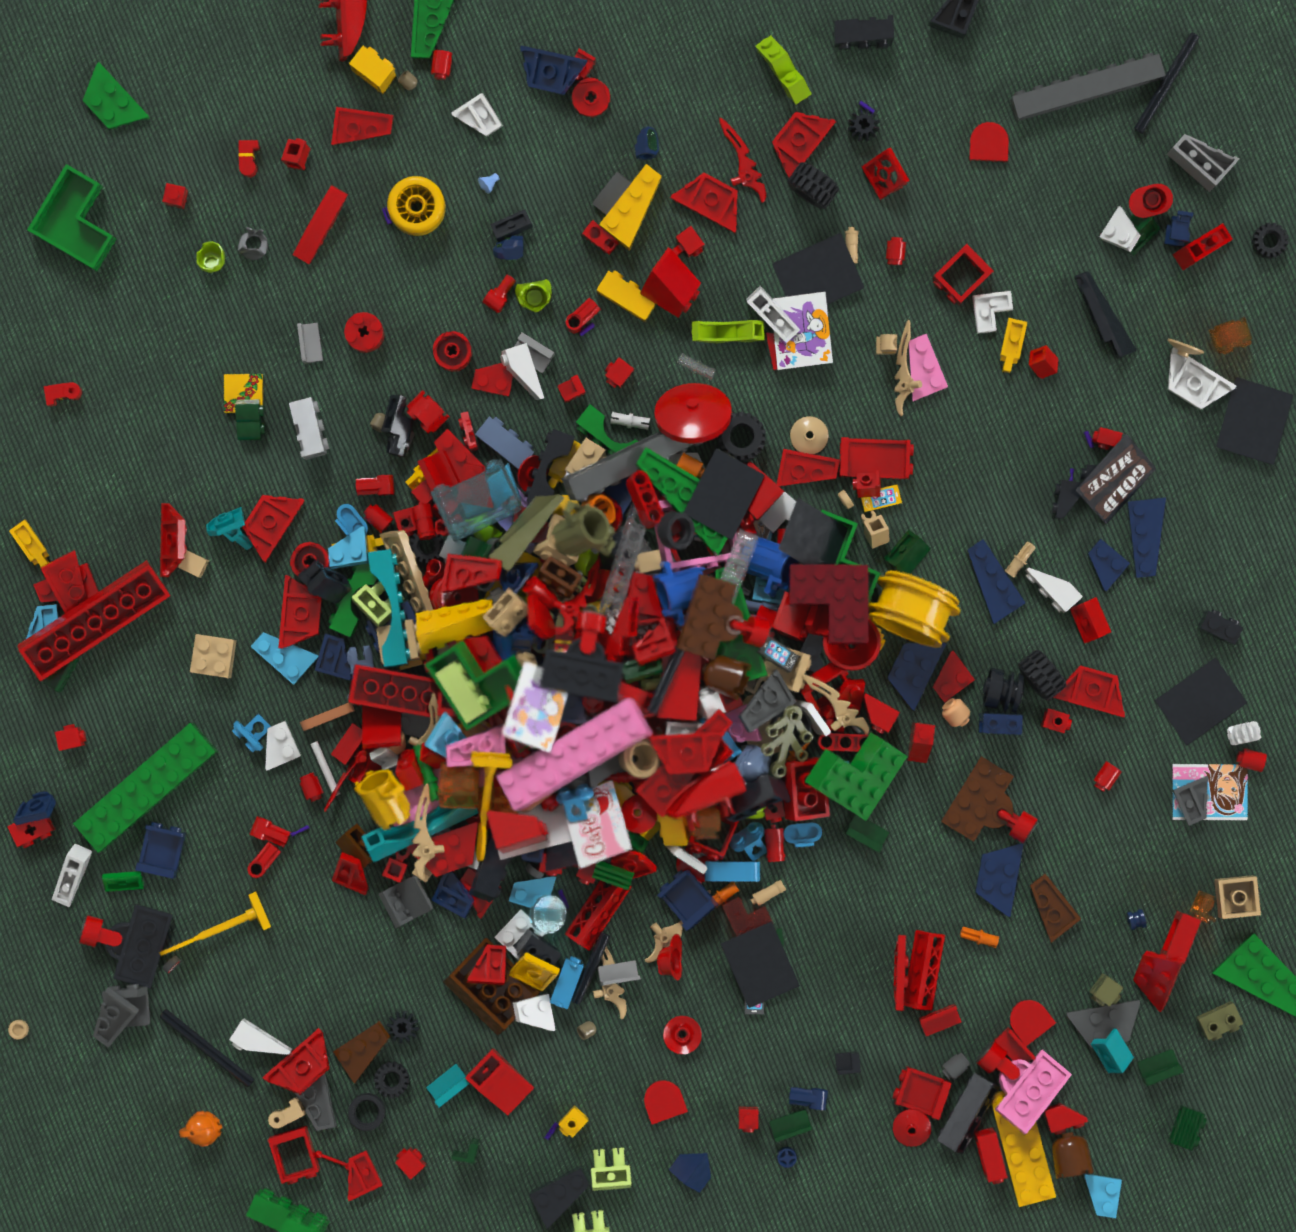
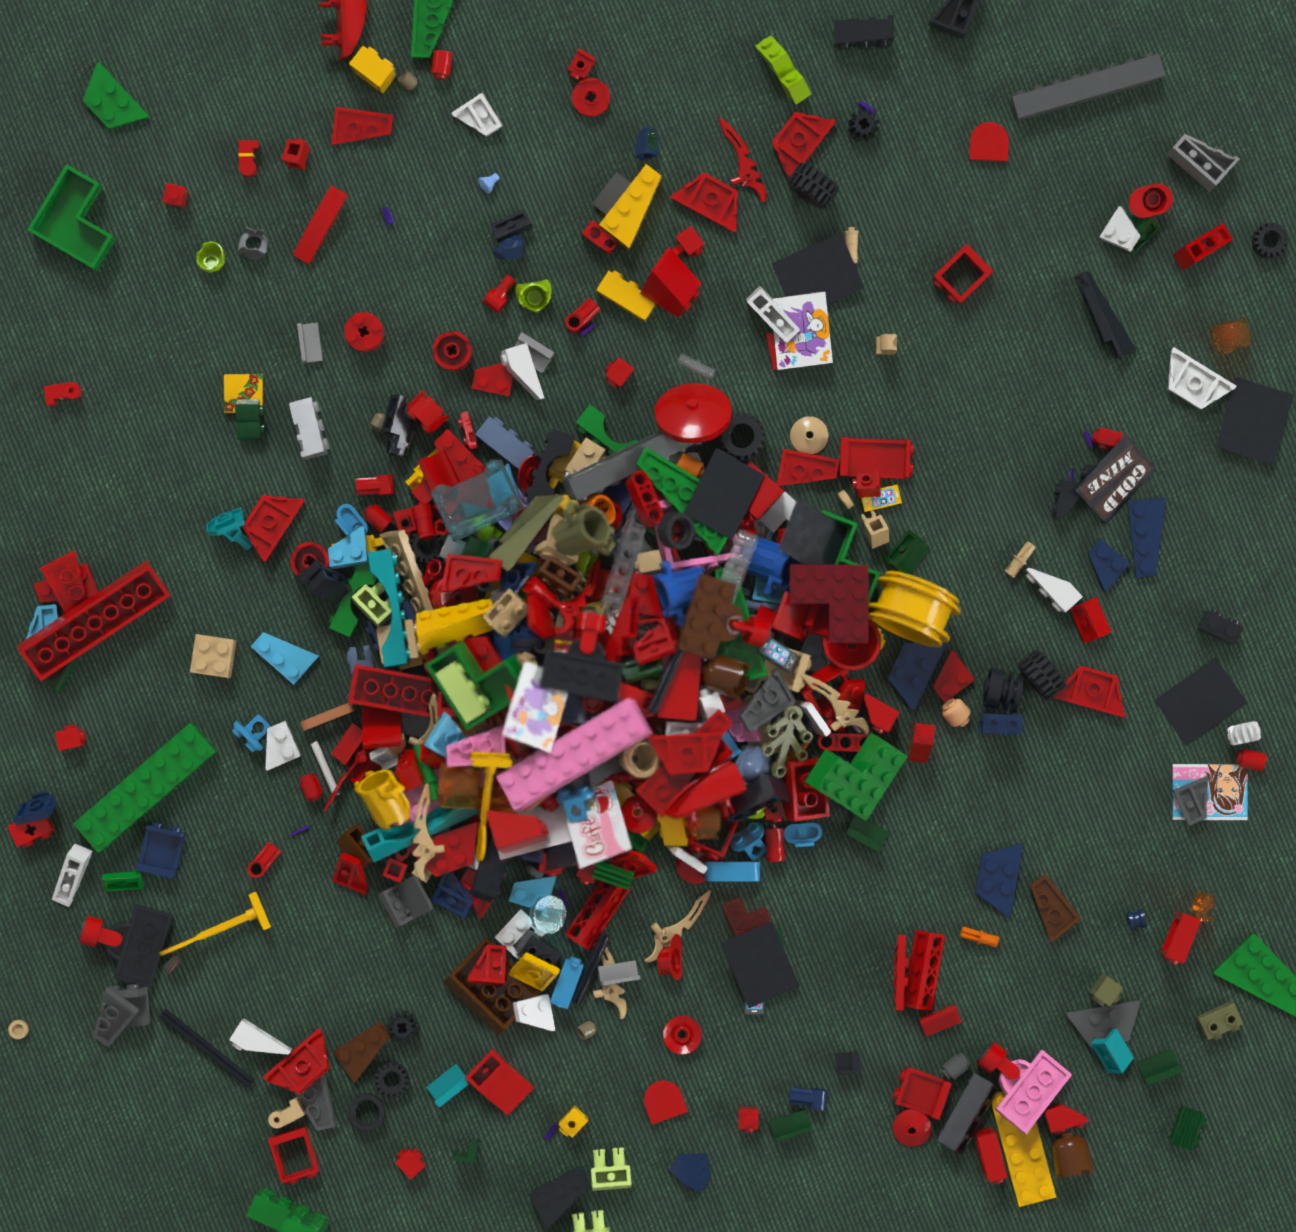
(30, 543): yellow hinge -> none
(172, 539): red wing -> none
(193, 564): tan brick -> none
(202, 1128): orange helmet -> none
(265, 830): red piece -> none
(299, 614): red wing -> none
(318, 1154): red hinge -> none
(333, 657): dark blue wing -> none
(362, 1175): red wing -> none
(412, 191): yellow wheel -> none
(551, 70): dark blue wing -> none
(571, 389): red panel -> none
(630, 420): white pin -> none
(687, 898): dark blue panel -> none
(725, 893): orange axle -> none
(728, 331): lime arch -> none
(766, 894): tan piece -> none
(788, 1160): dark blue wheel -> none
(869, 170): red piece -> none
(895, 251): red brick -> none
(906, 384): tan piece -> none
(925, 368): bright pink wing -> none
(985, 307): white tile -> none
(985, 804): reddish brown plate -> none
(998, 590): dark blue wing -> none
(1012, 343): yellow hinge -> none
(1014, 1046): red panel -> none
(1030, 1020): red tile -> none
(1043, 362): red panel -> none
(1049, 720): red brick -> none
(1104, 1194): medium azure wing -> none
(1106, 776): red brick -> none
(1157, 977): red wing -> none
(1166, 83): black axle -> none
(1178, 231): dark blue piece -> none
(1184, 349): tan dish -> none
(1237, 897): tan brick -> none

